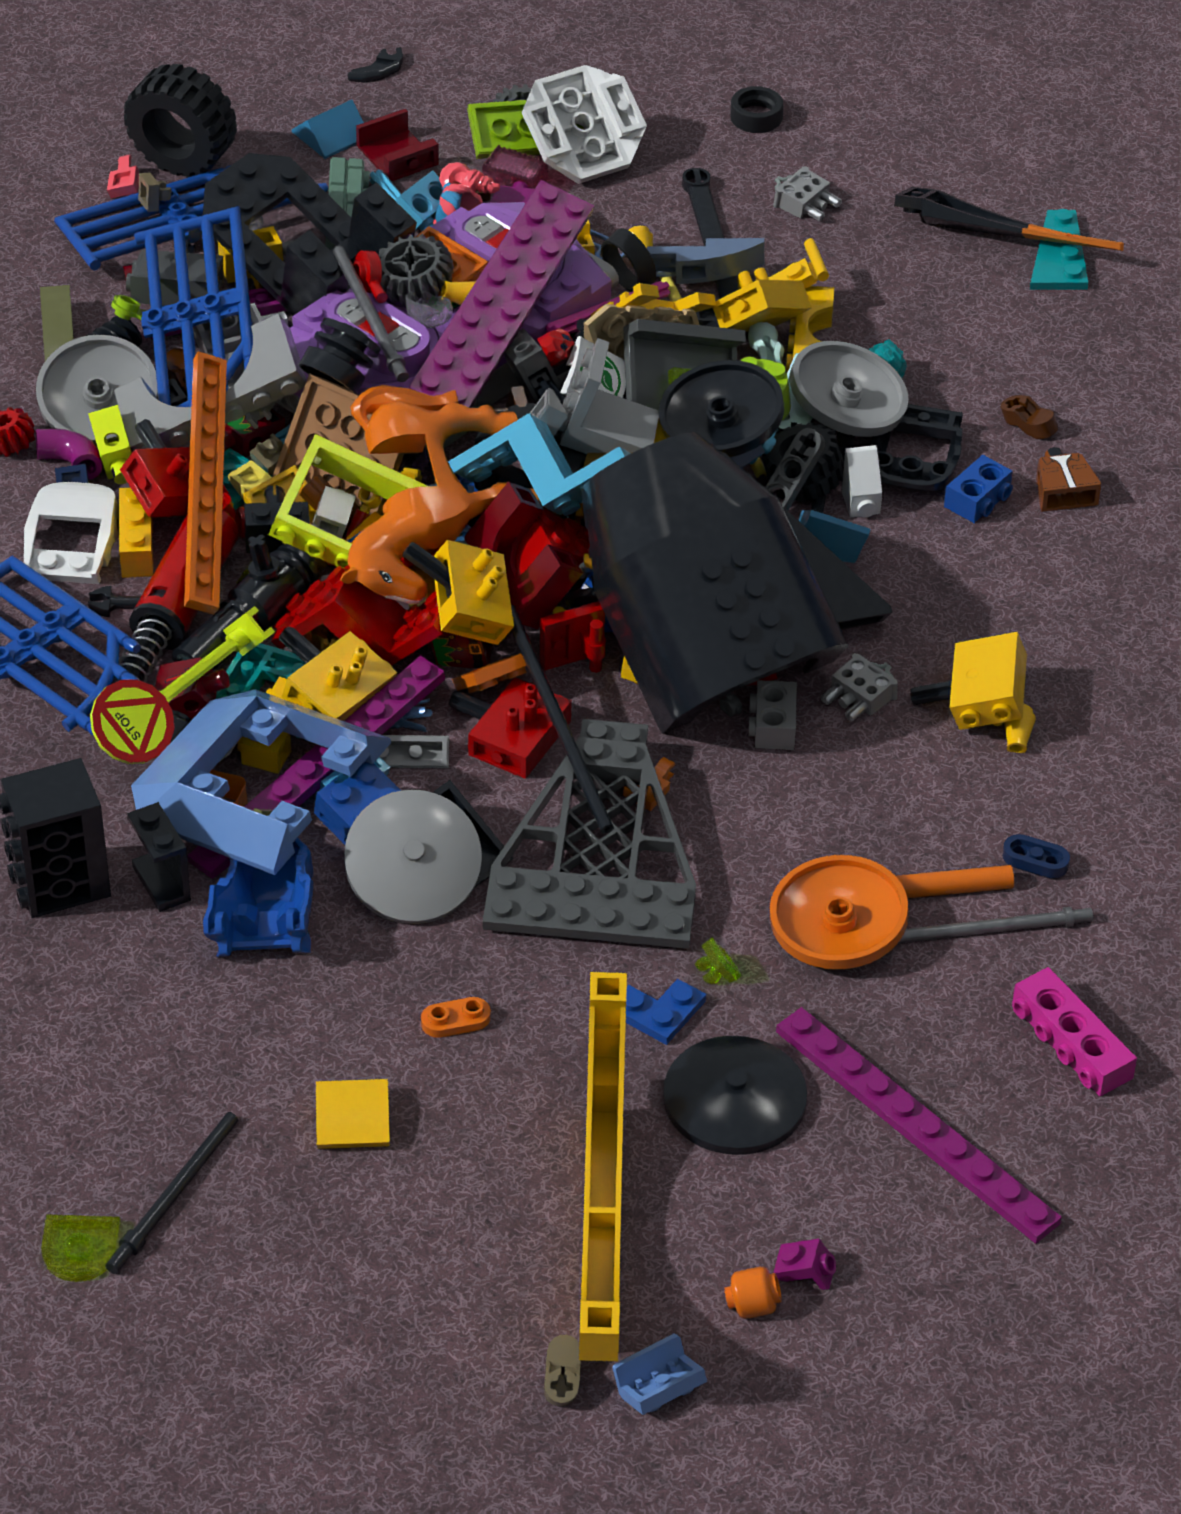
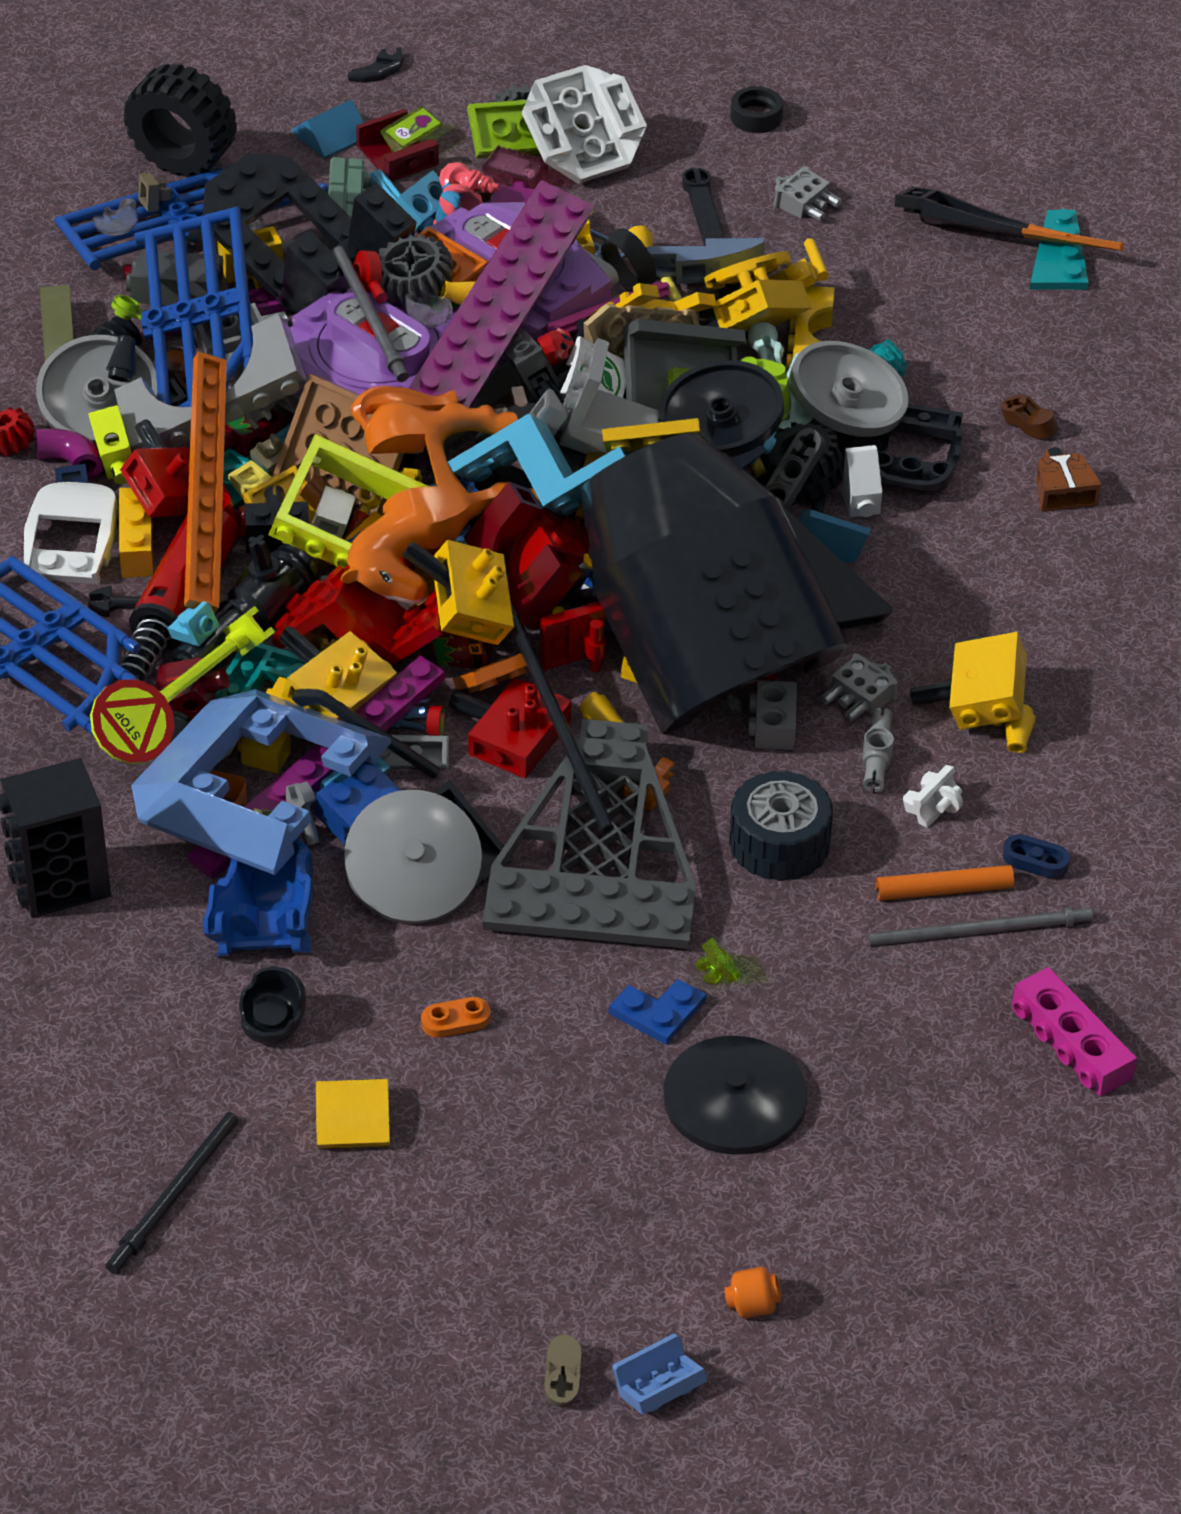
(79, 1245): clear neon green tile -> none
(118, 221): none -> clear hair
(123, 361): none -> black cone
(124, 180): coral plate -> none
(166, 865): black panel -> none
(194, 624): none -> medium azure bracket
(272, 1005): none -> black piece
(303, 796): none -> light grey bar
(307, 697): none -> black piece
(342, 352): black wheel -> none
(410, 129): none -> slope
(436, 721): none -> red tile
(598, 708): none -> yellow cone
(603, 1169): yellow arch -> none
(639, 436): none -> yellow plate
(729, 274): none -> yellow tile
(780, 825): none -> black wheel
(805, 1261): magenta bracket -> none
(839, 912): orange dish -> none
(877, 749): none -> light grey pin
(919, 1125): magenta plate -> none
(937, 795): none -> white hips
(978, 489): blue brick -> none

